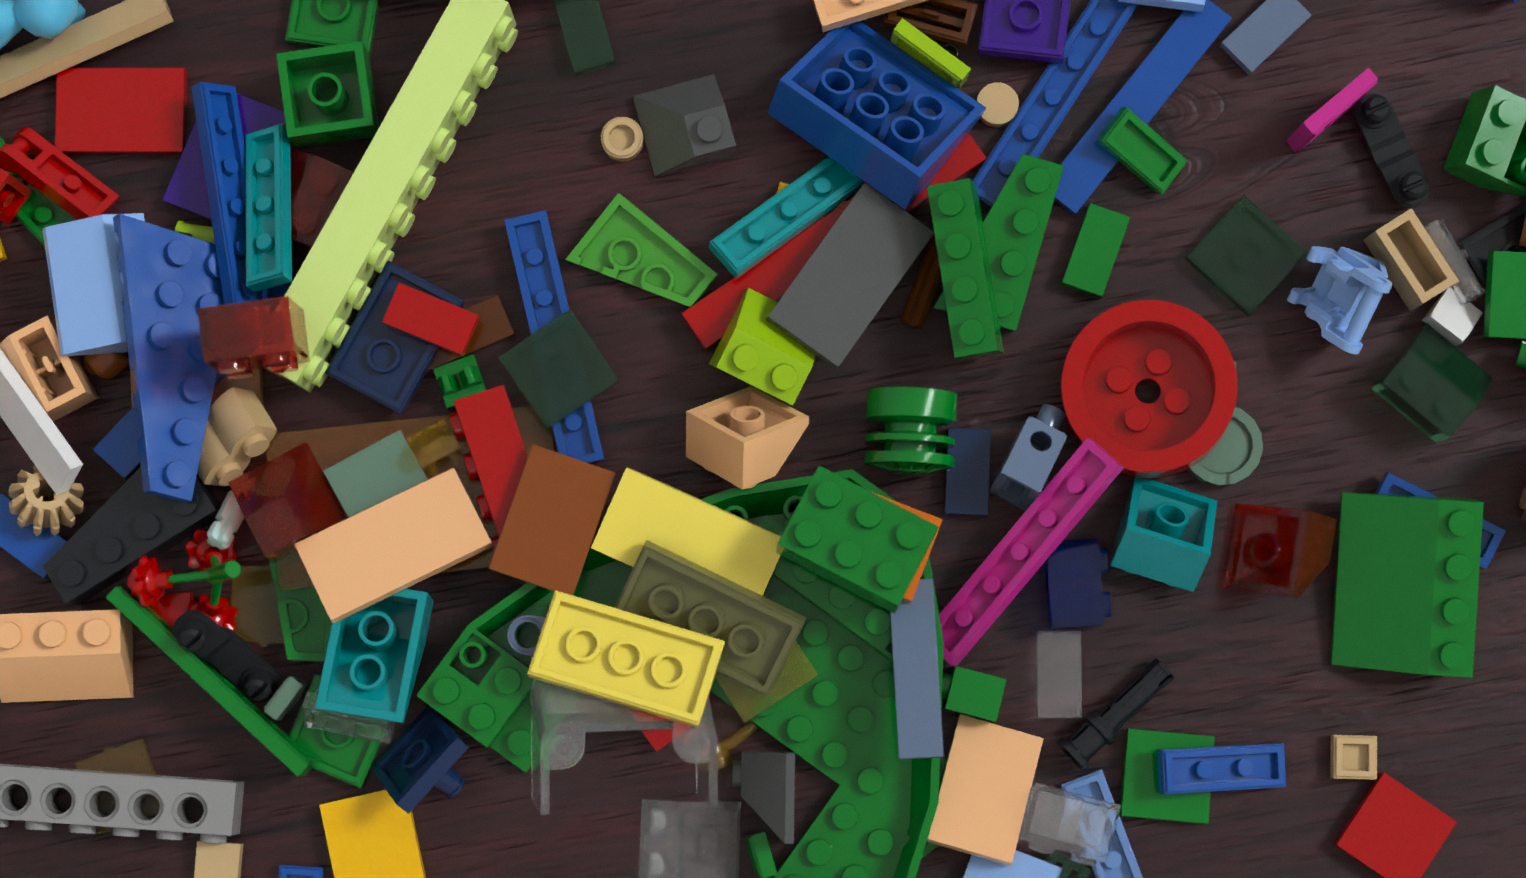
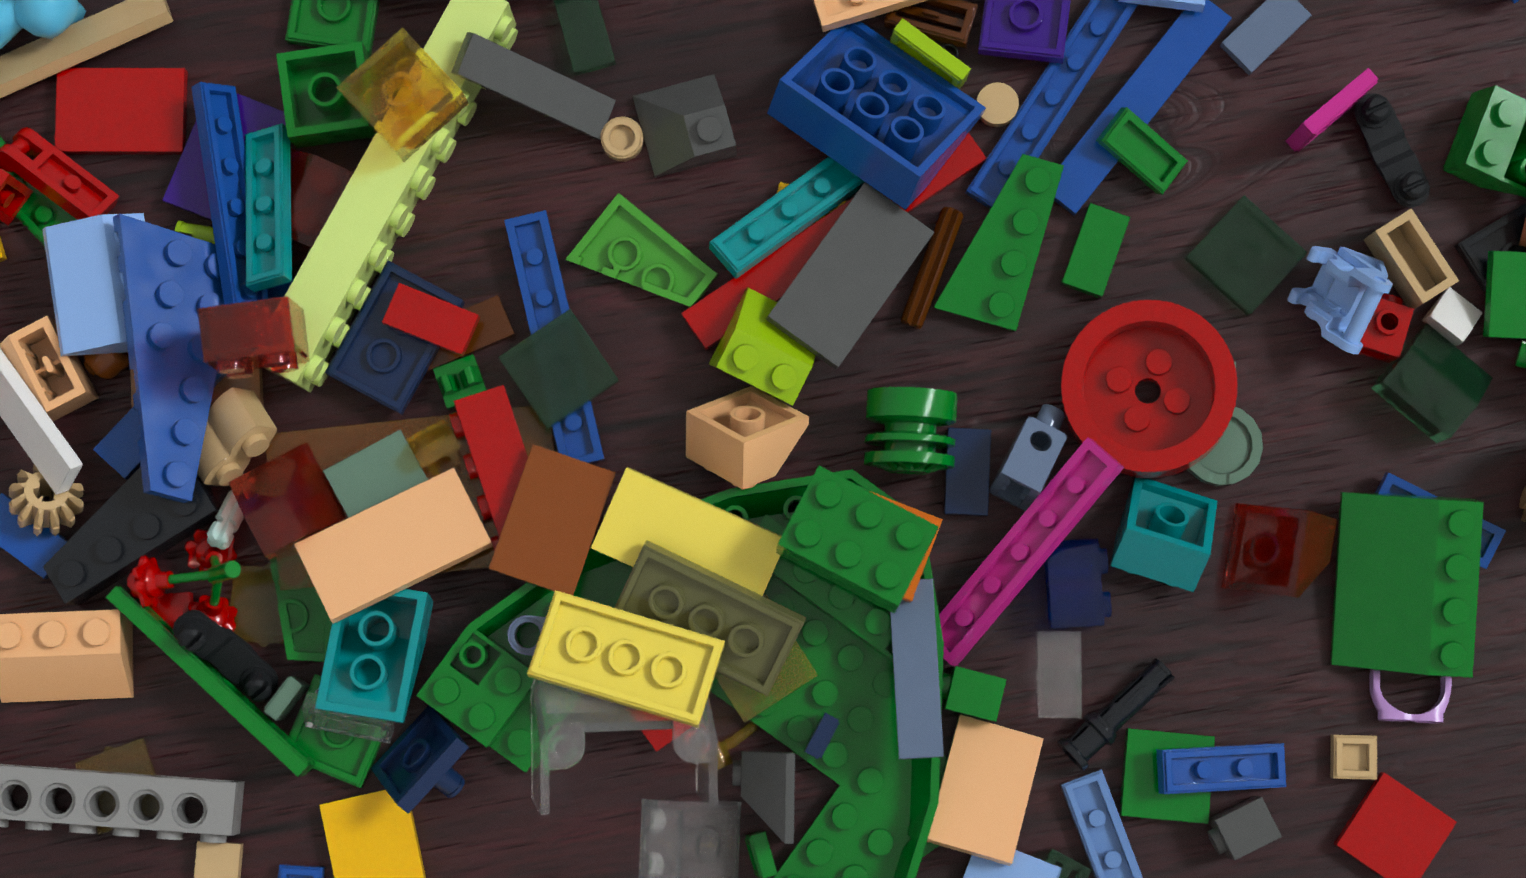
(403, 94): none -> clear yellow brick
(533, 85): none -> dark grey tile
(822, 735): none -> dark blue tile
(965, 269): green brick -> none
(1069, 824): clear brick -> none
(1242, 828): none -> dark grey brick
(1387, 329): none -> red brick
(1388, 713): none -> lavender cap
(1468, 286): clear pin -> none

